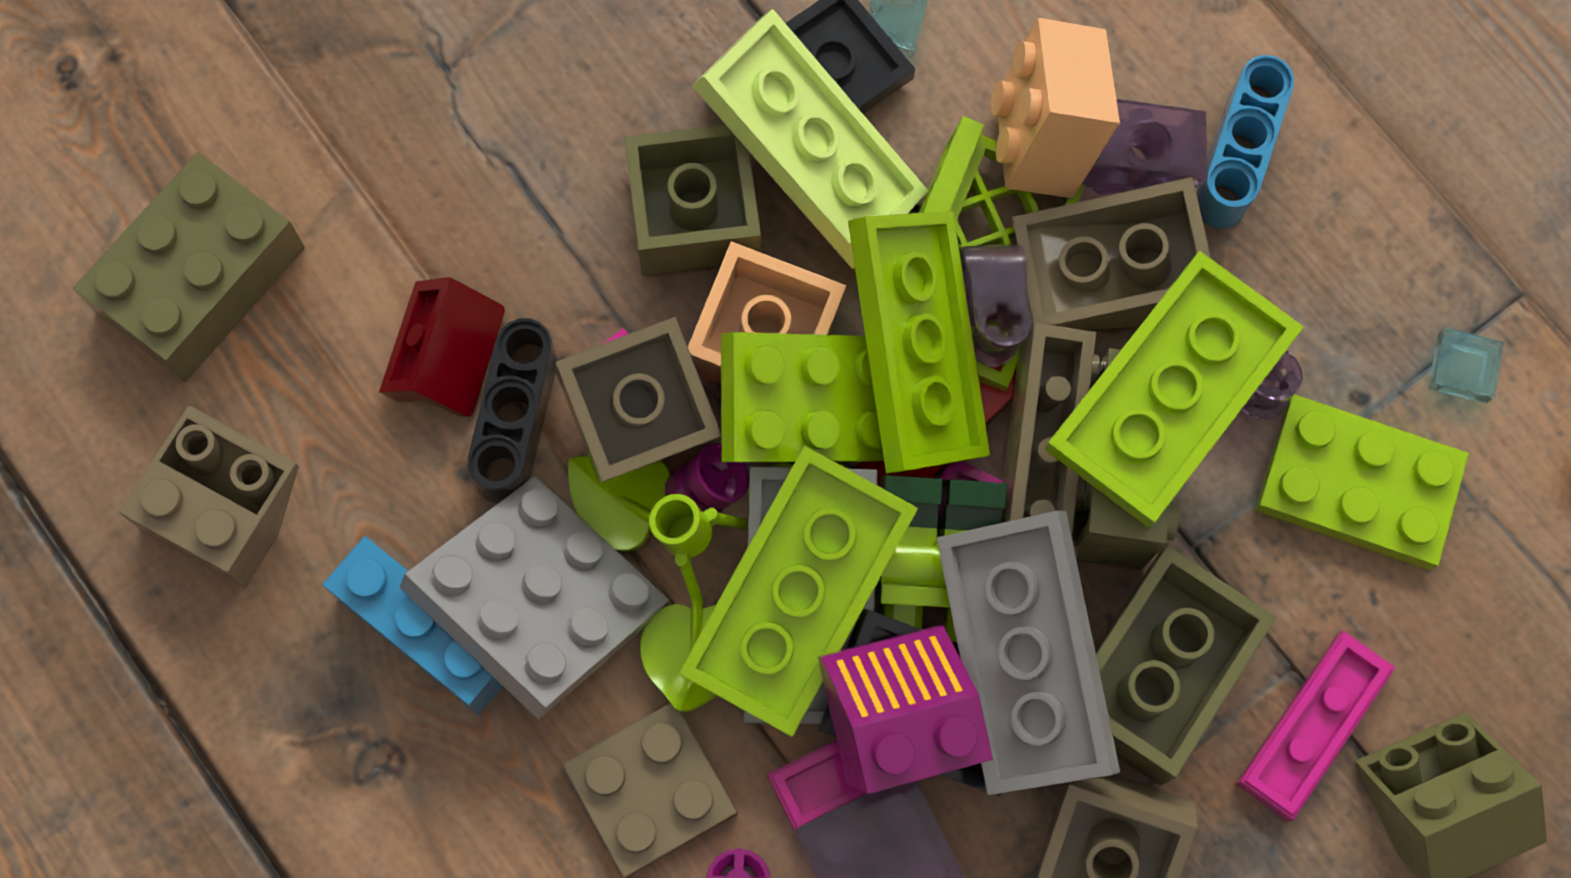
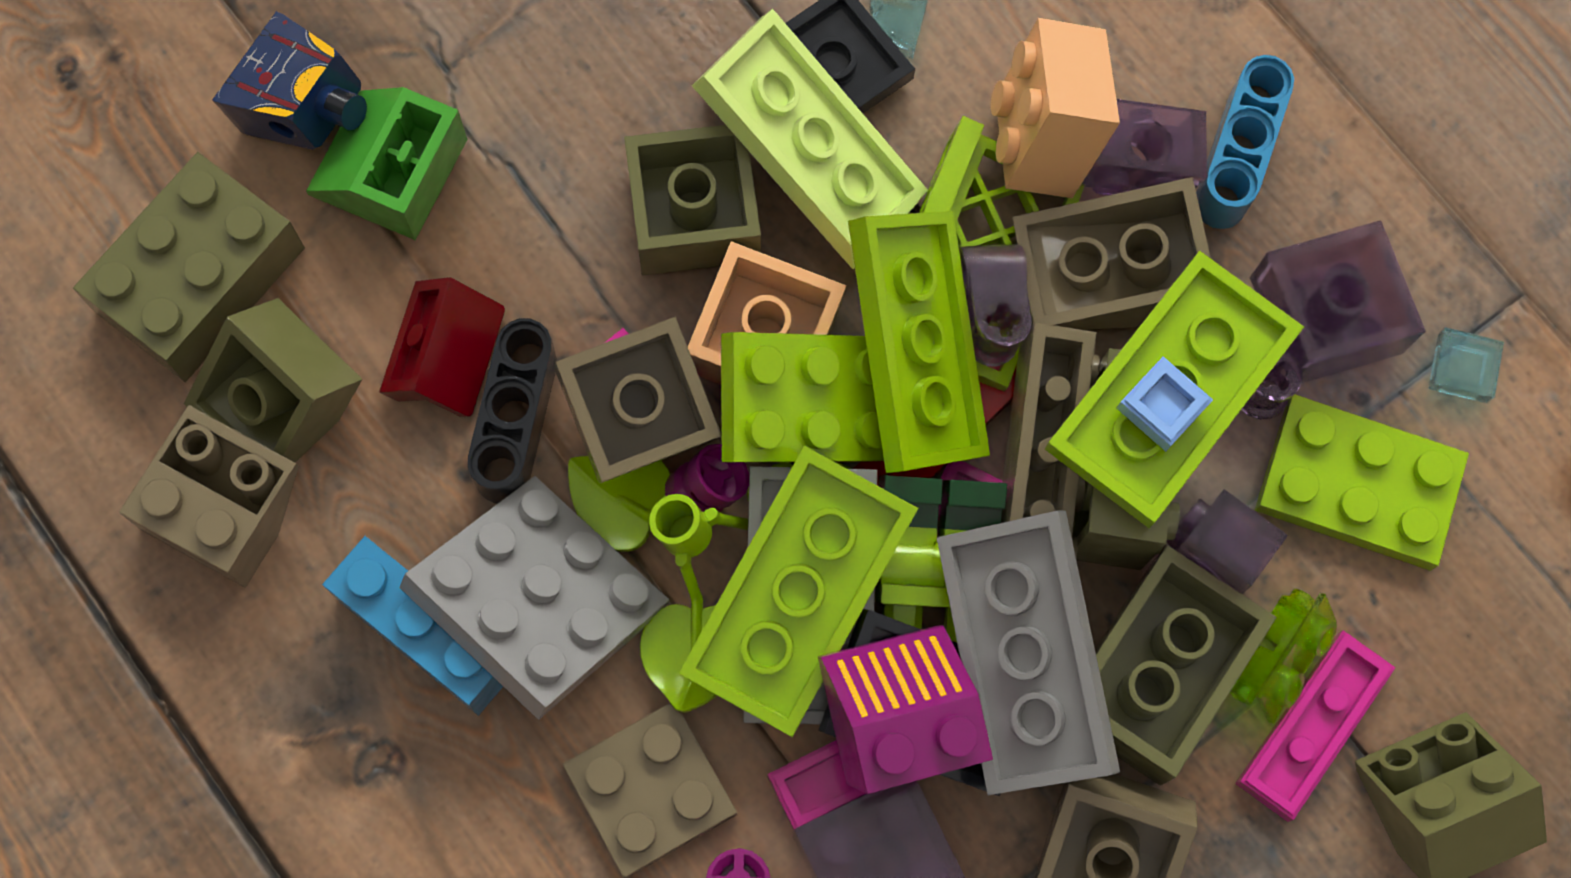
(273, 380): none -> olive slope
(291, 88): none -> dark blue torso
(392, 161): none -> bright green slope
(1164, 403): none -> light blue tile
(1227, 540): none -> clear purple brick
(1301, 632): none -> clear neon green hinge
(1346, 298): none -> brick

